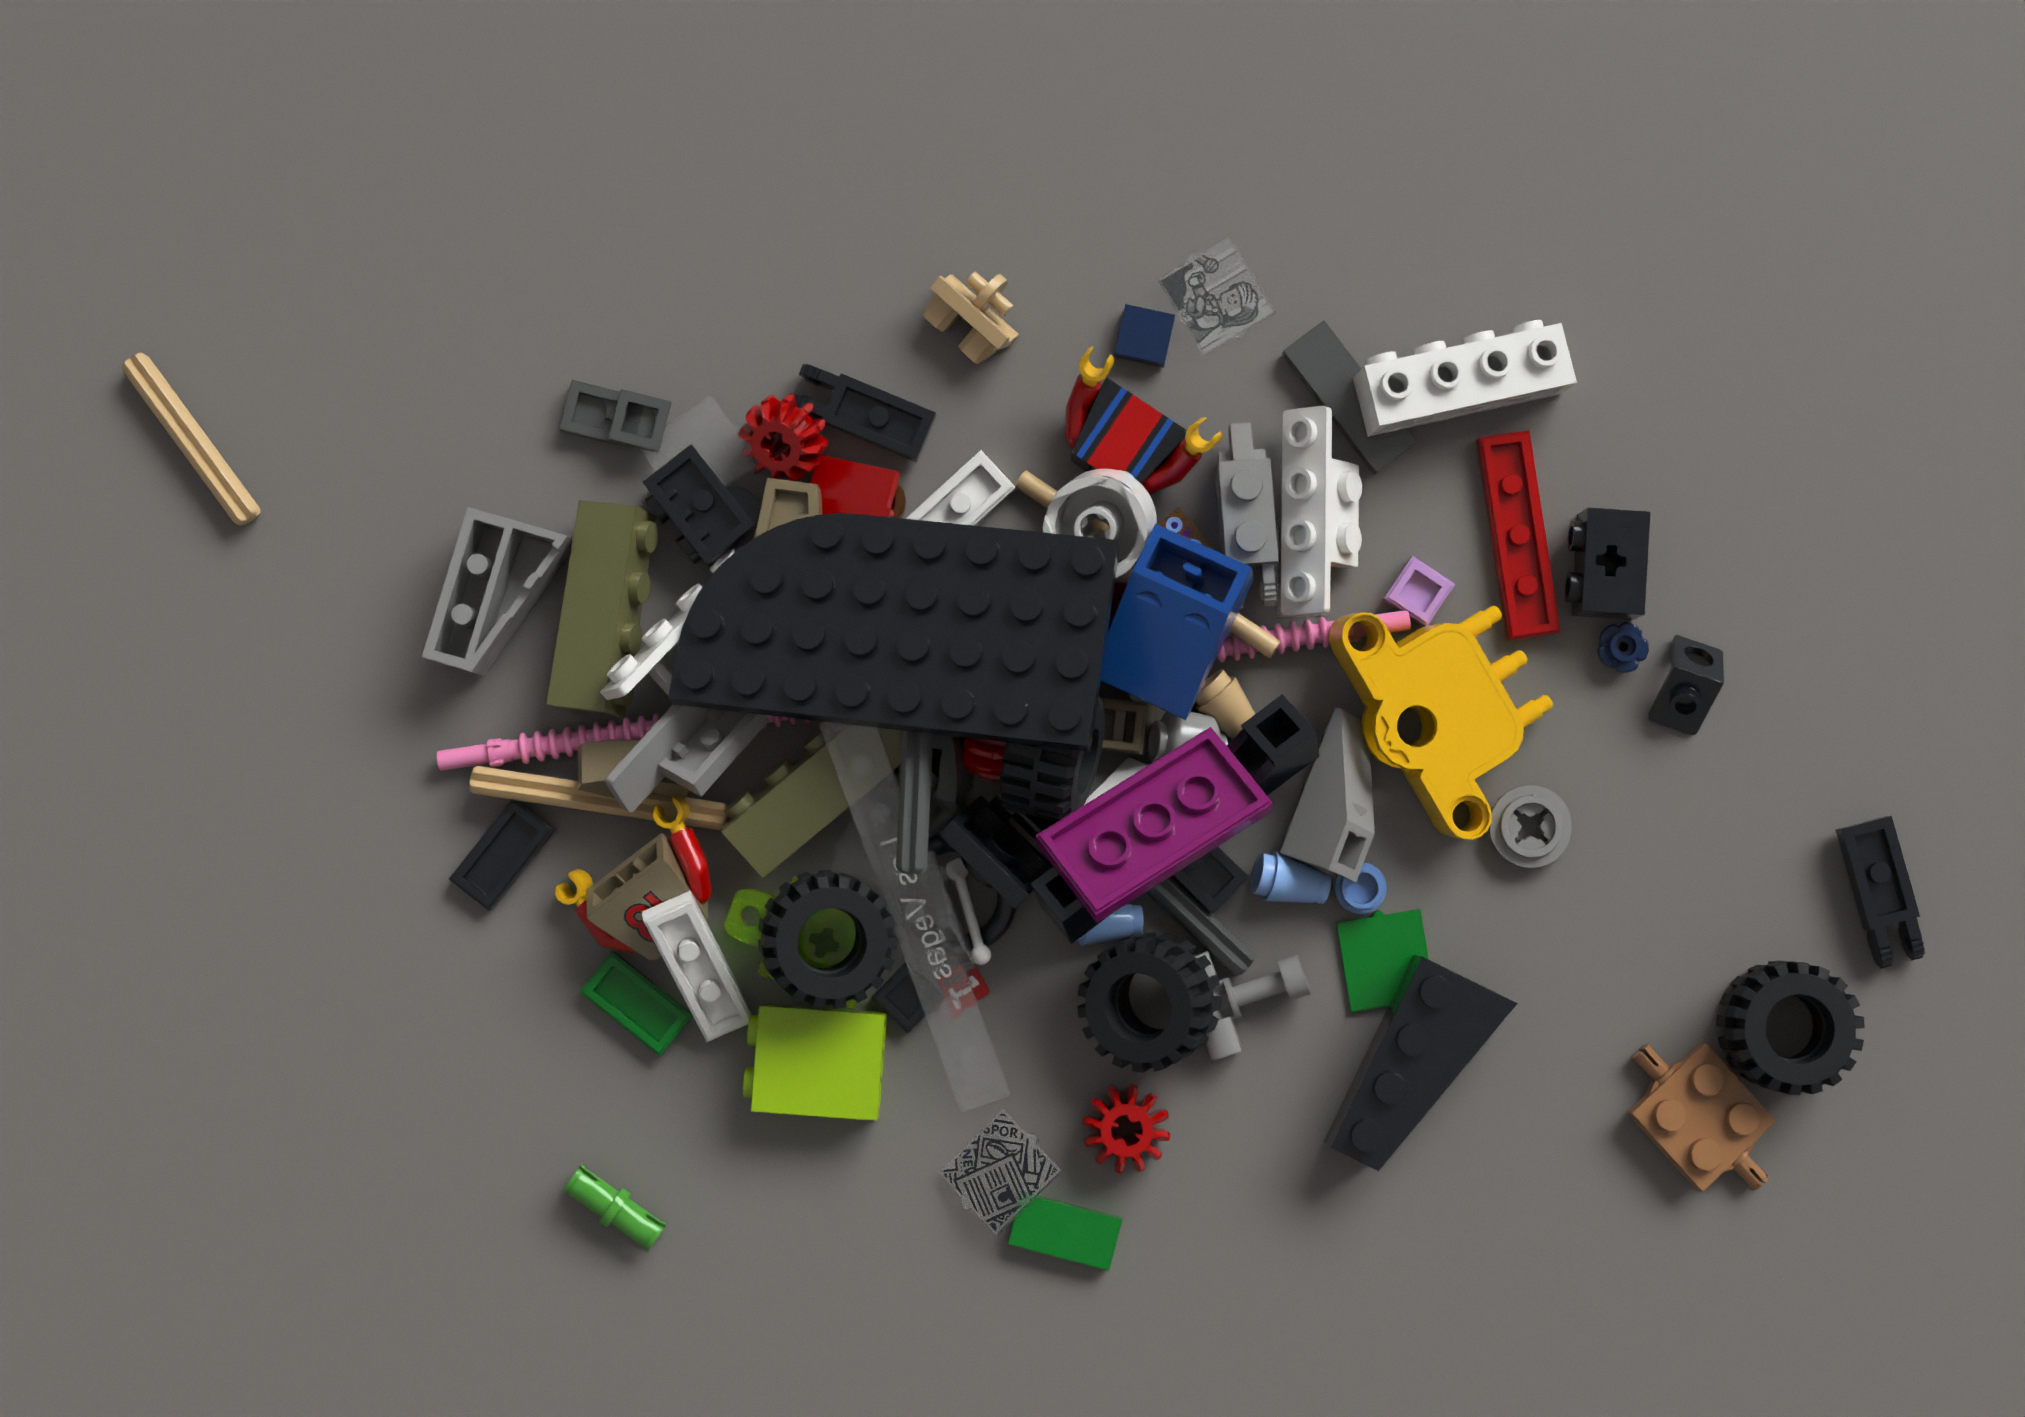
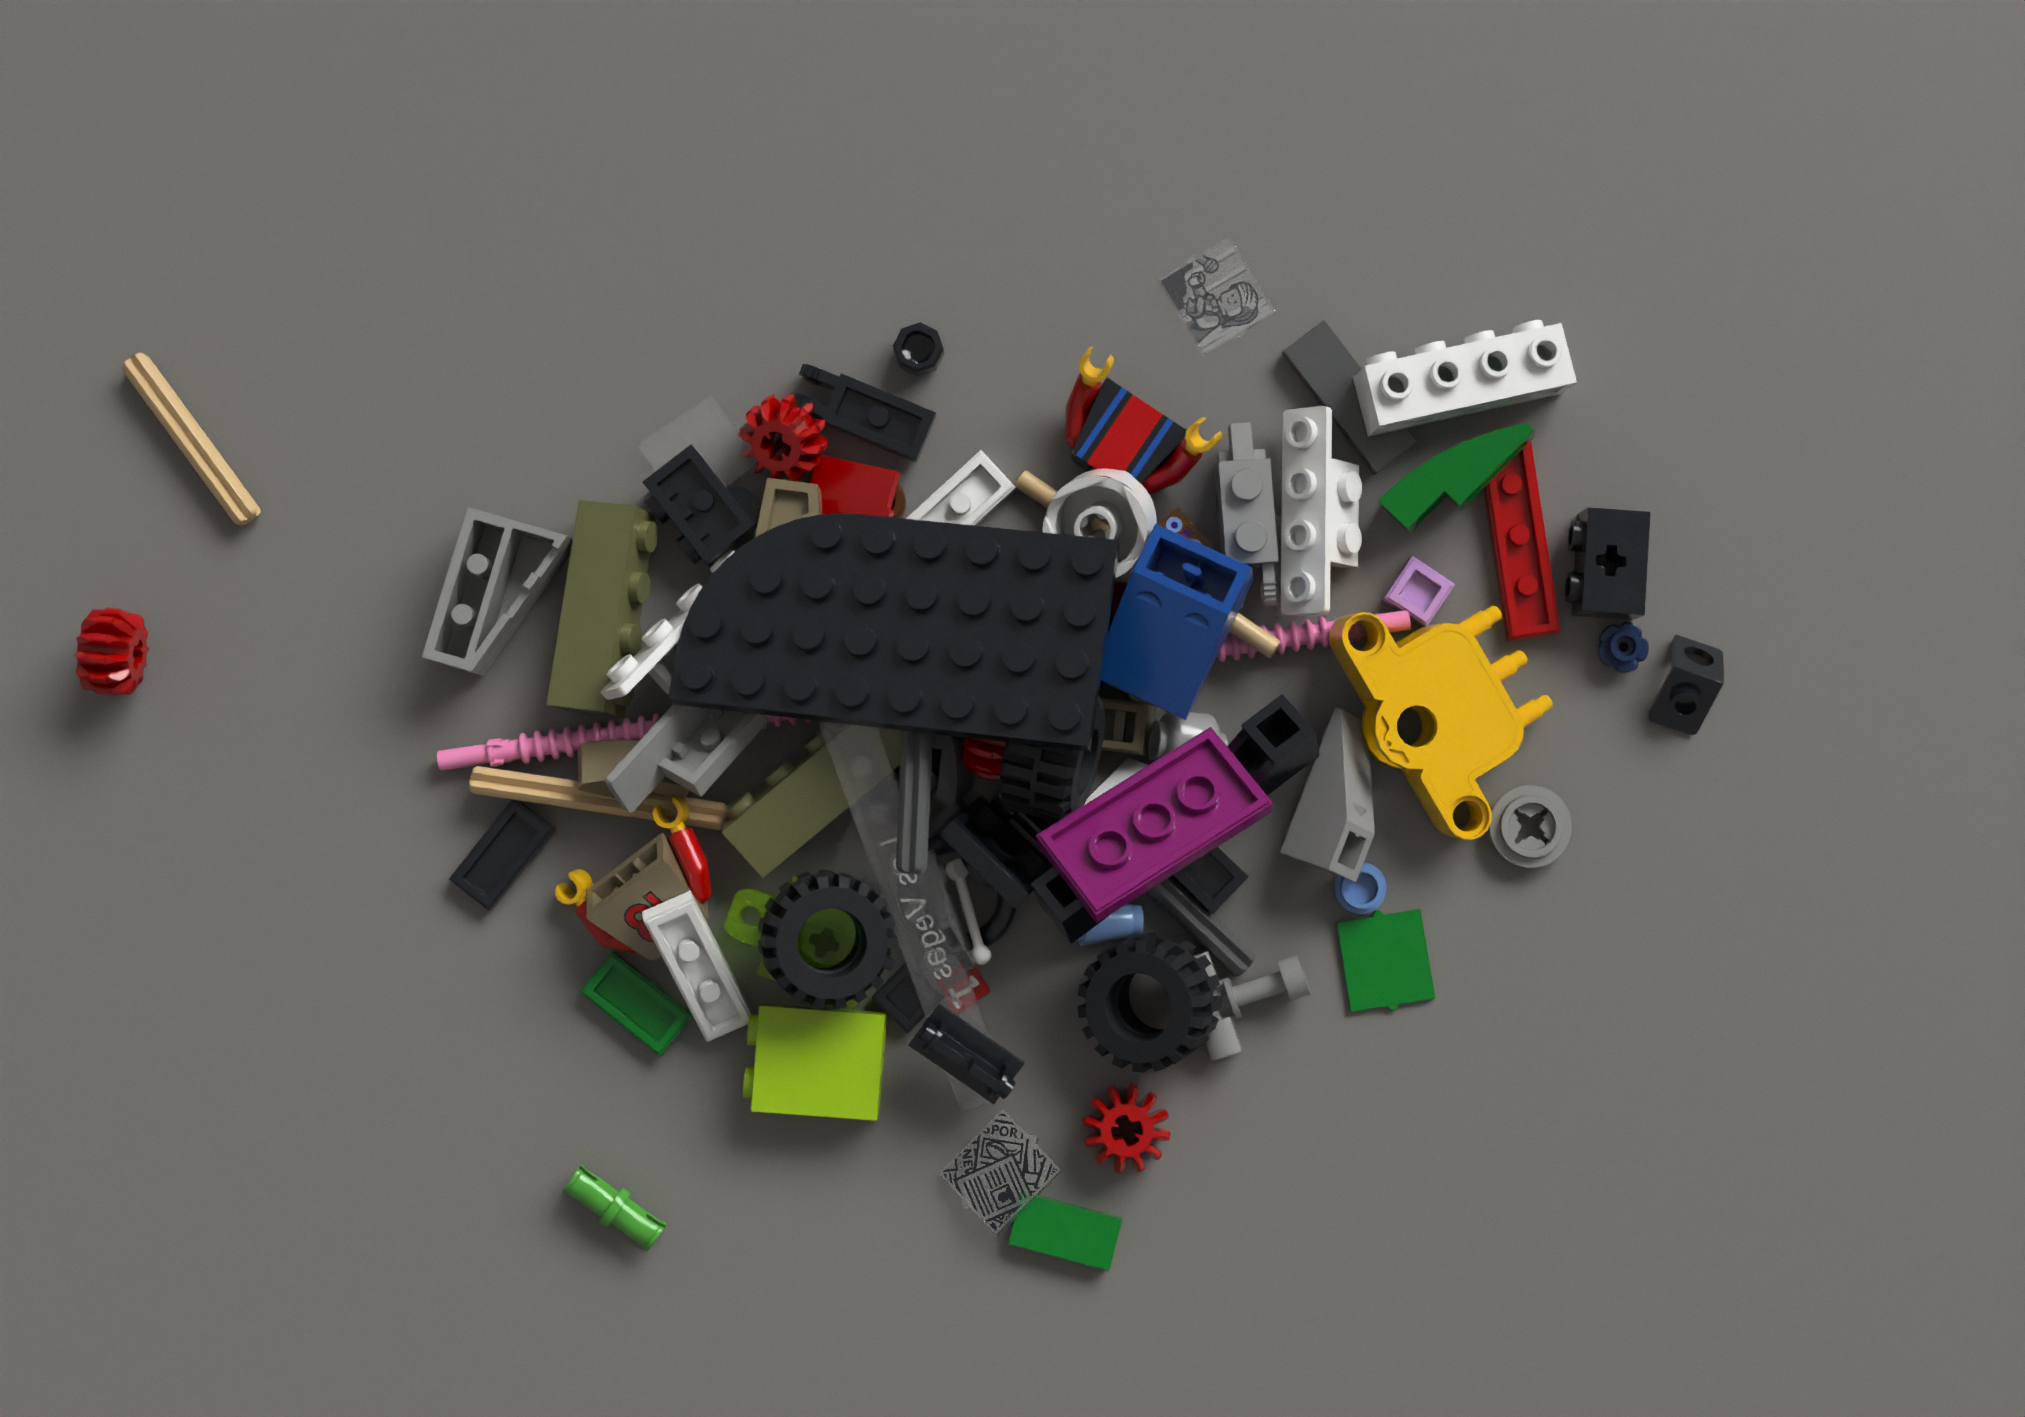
(111, 652): none -> red gear
(615, 416): dark grey slope -> none
(918, 349): none -> black tile
(956, 300): tan hips -> none
(967, 1054): none -> black hinge
(1144, 335): dark blue tile -> none
(1225, 702): tan cone -> none
(1288, 880): light blue cone -> none
(1413, 1058): black wedge -> none
(1454, 474): none -> green slope
(1701, 1116): medium nougat plate -> none
(1831, 1034): black tyre -> none
(1881, 887): black hinge -> none

